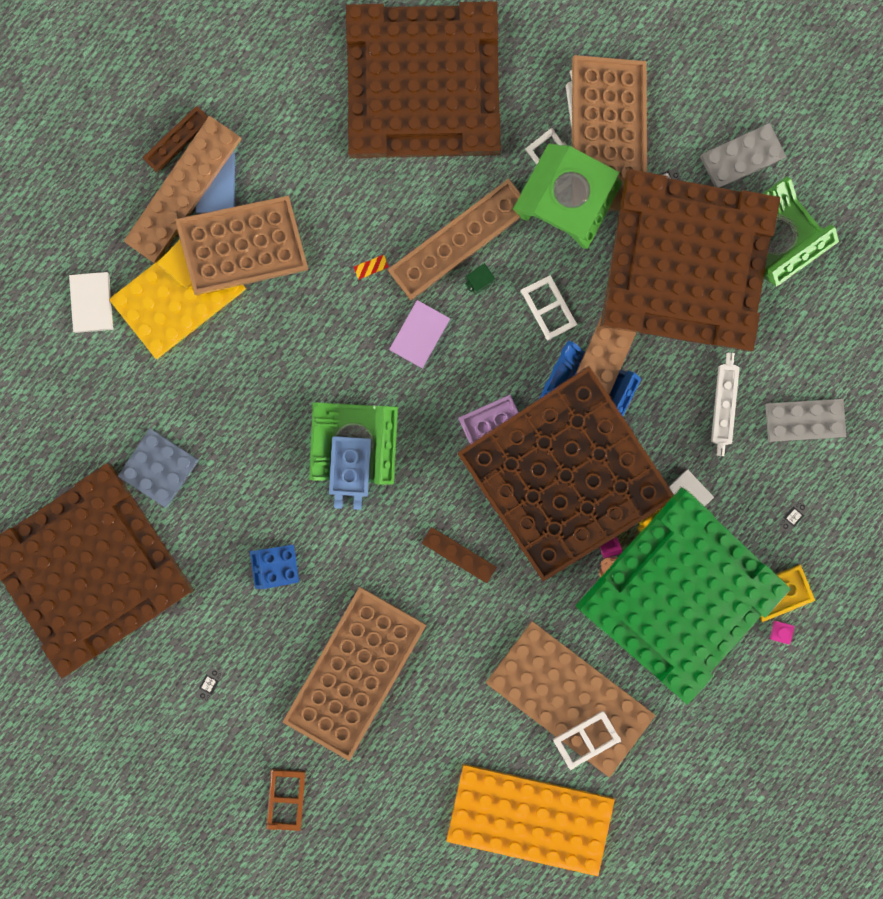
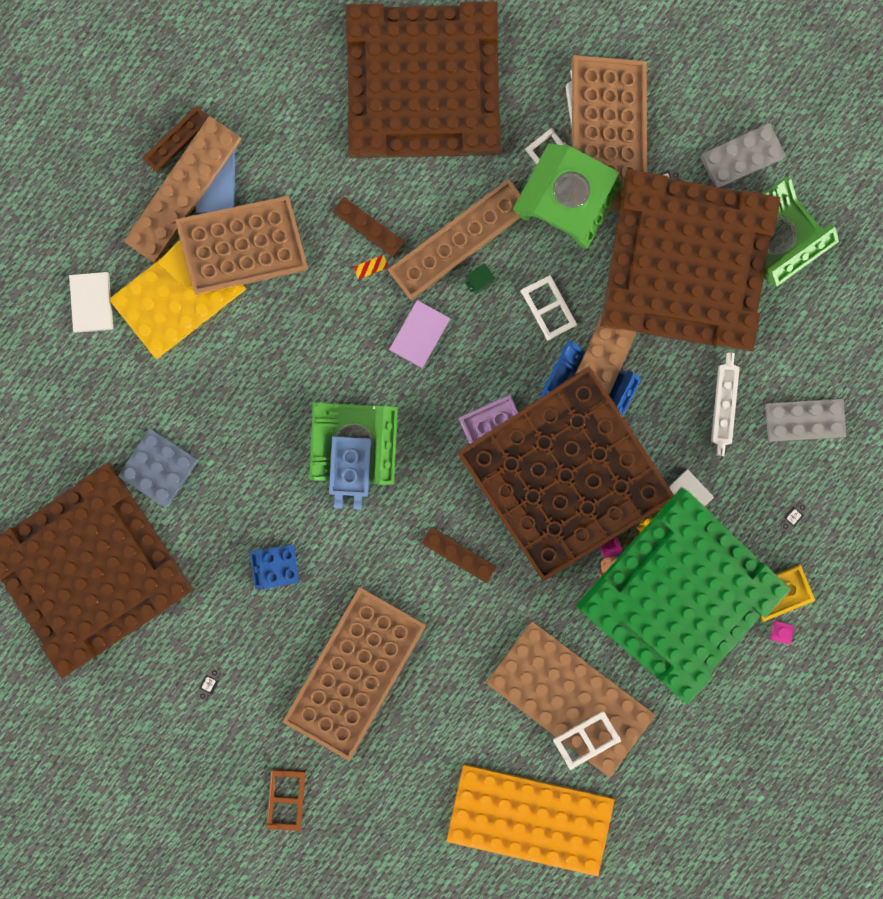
(368, 227): none -> reddish brown plate

